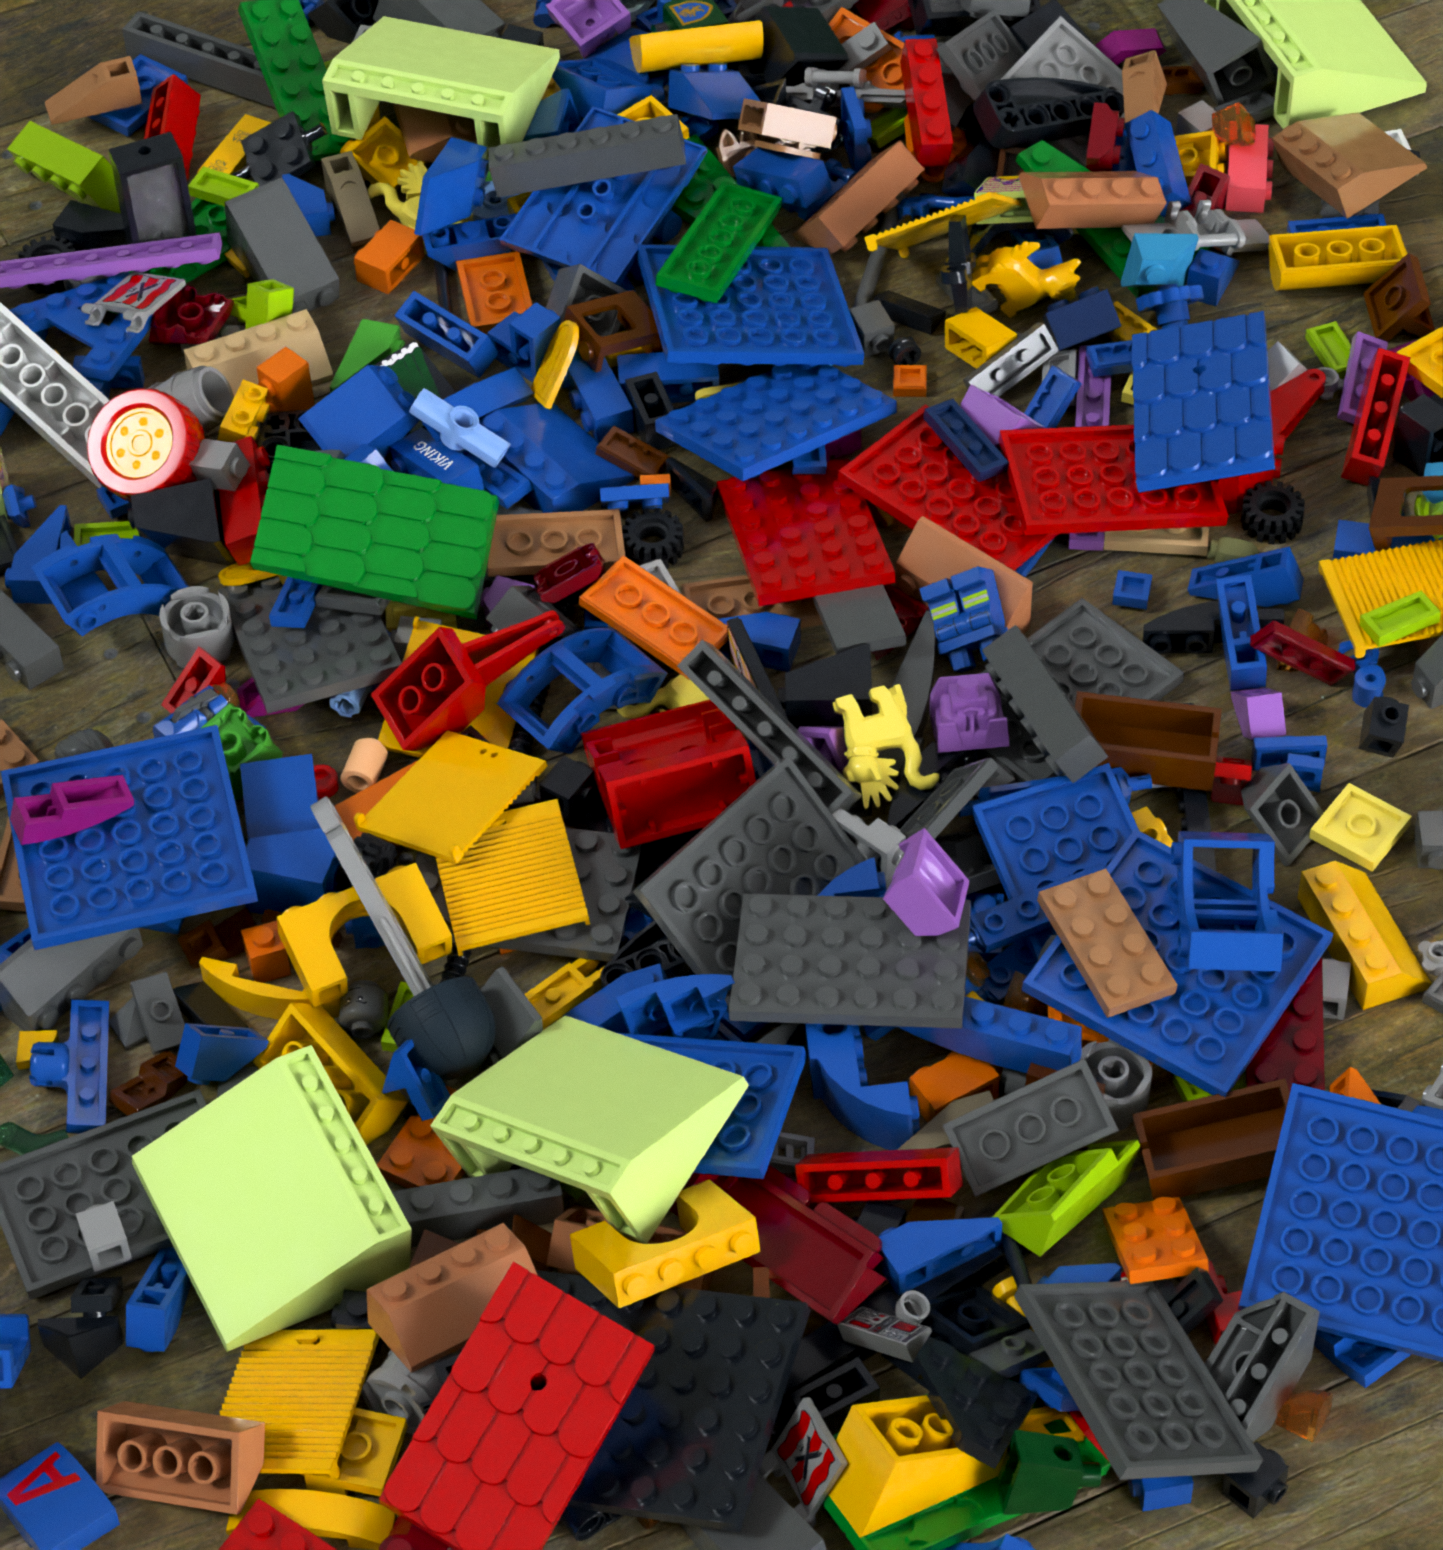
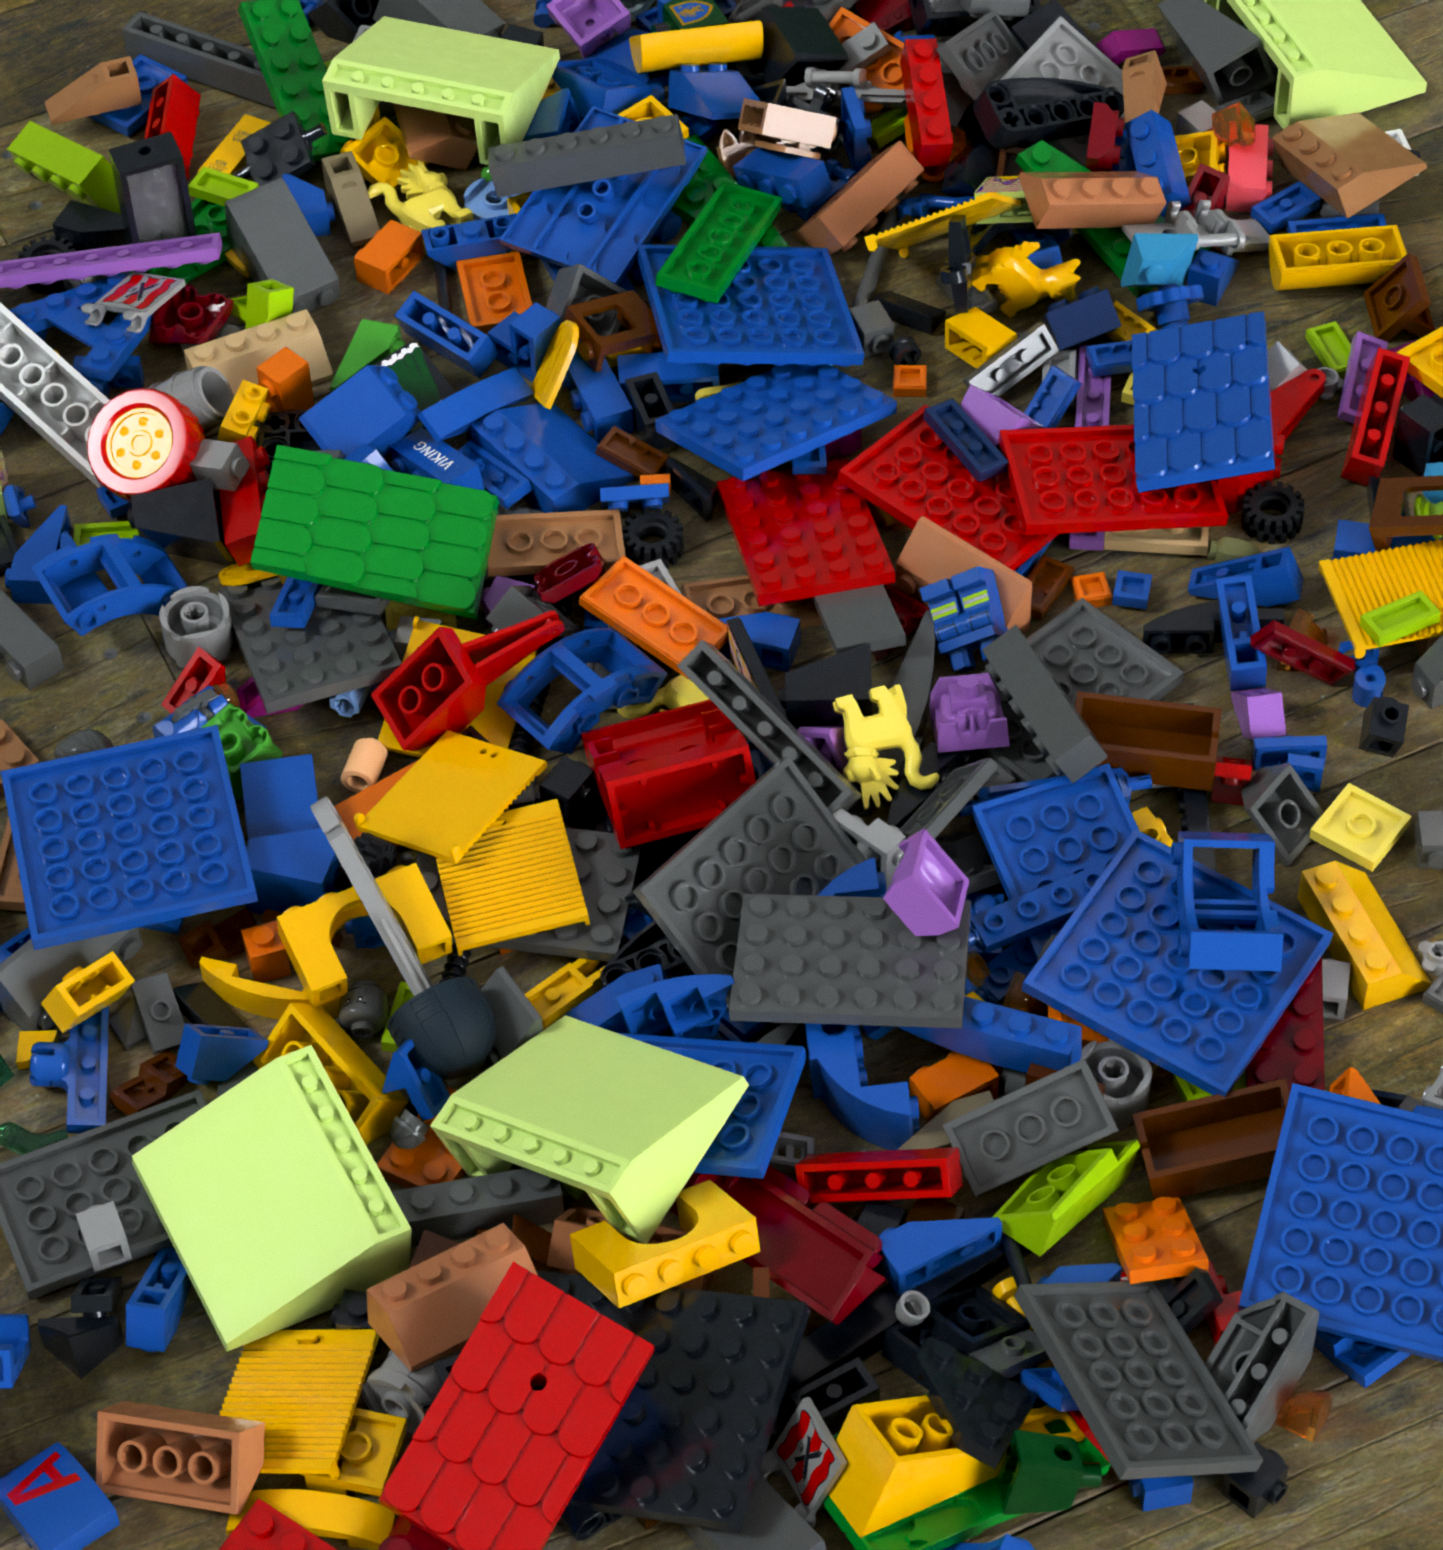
(69, 808): magenta slope -> none
(87, 991): none -> yellow brick
(326, 781): red tile -> none
(408, 1130): none -> dark grey plate
(452, 185): blue slope -> none
(459, 428): light blue piece -> none
(884, 1333): light grey slope -> none
(1048, 581): none -> reddish brown plate
(1092, 588): none -> orange tile
(1107, 943): medium nougat plate -> none
(1285, 206): none -> blue plate

